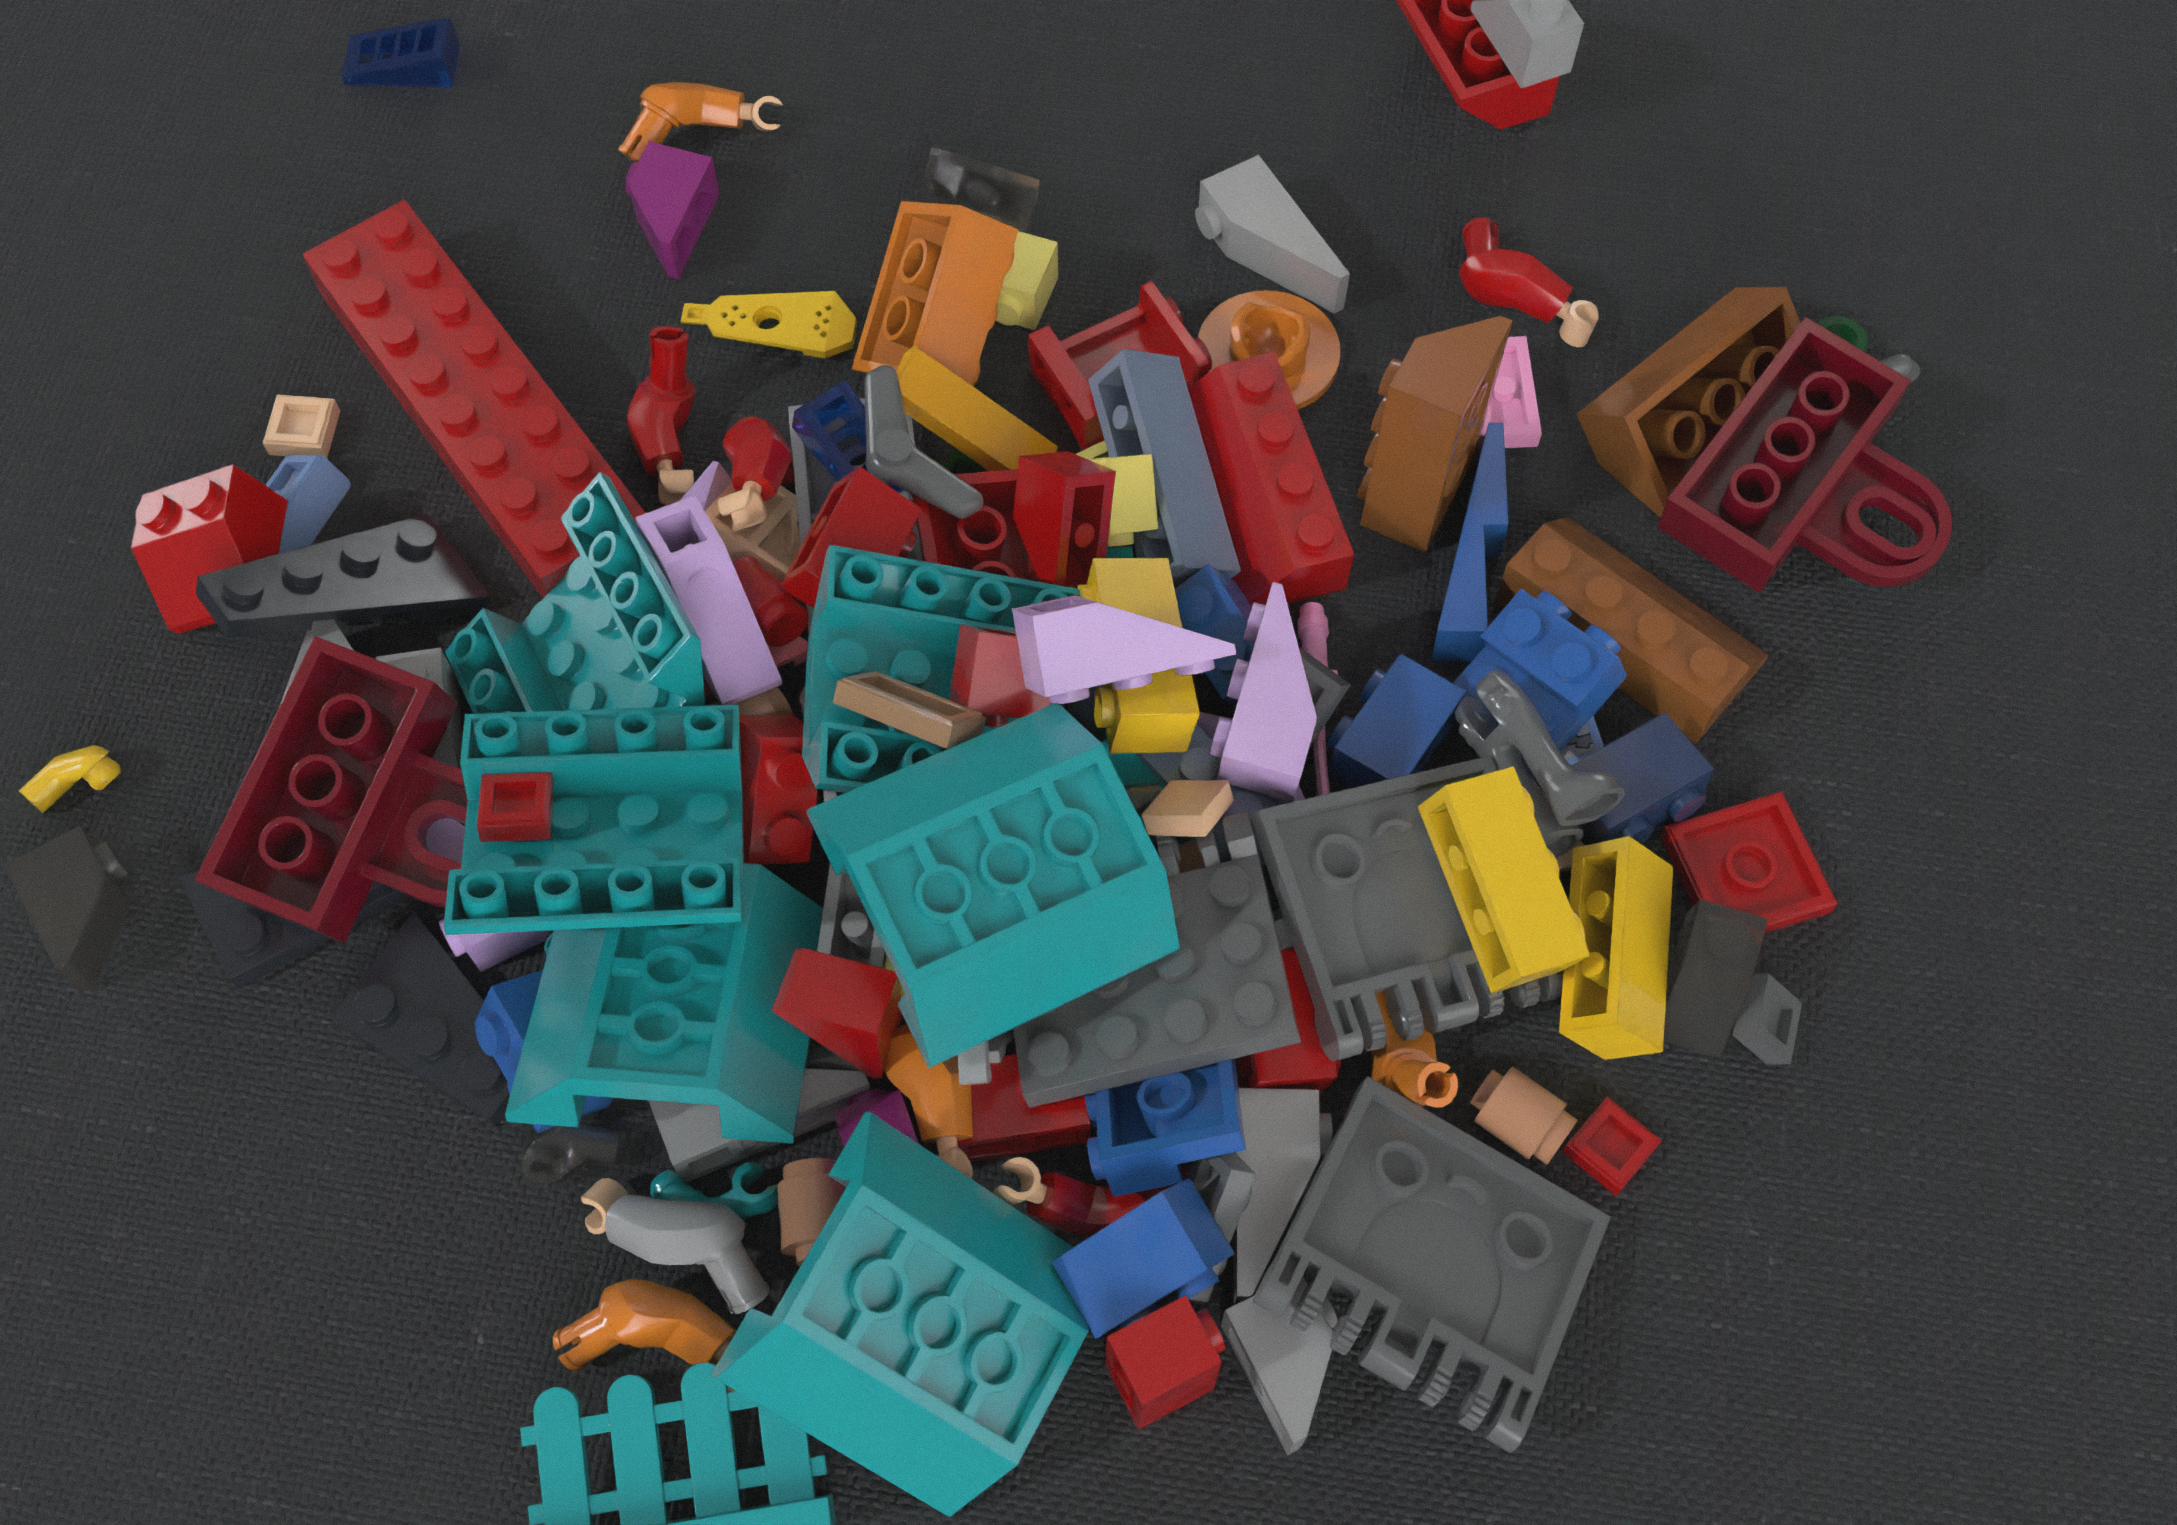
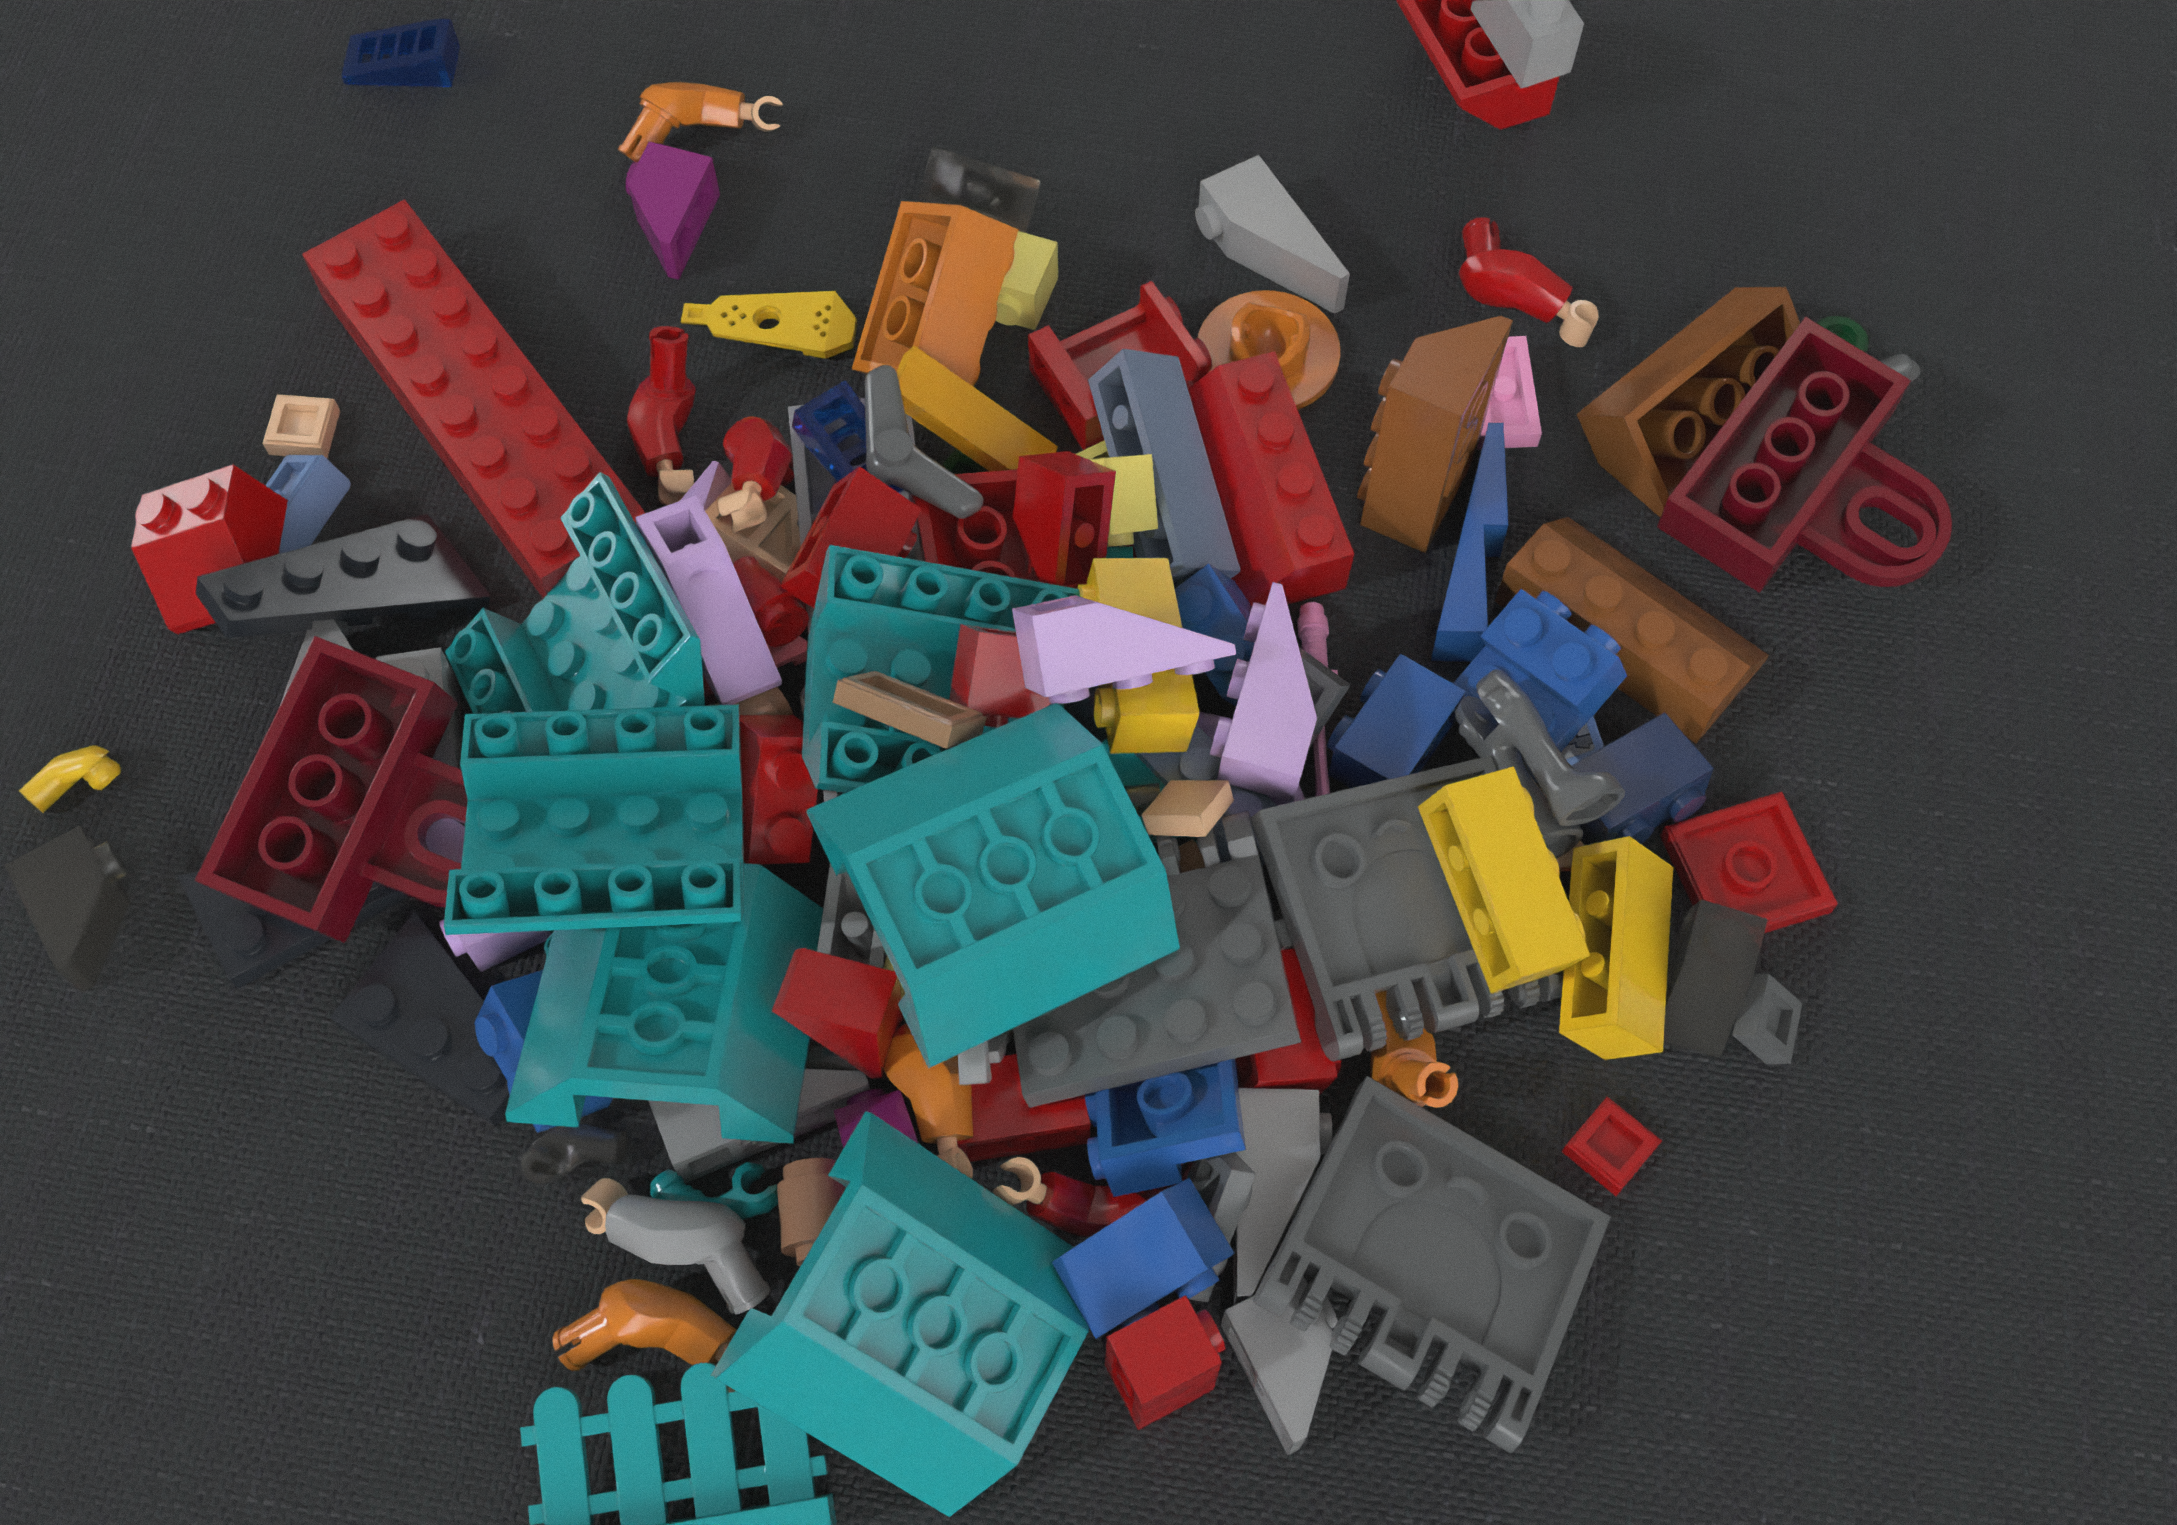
(515, 807): red tile -> none
(1522, 1114): nougat brick -> none

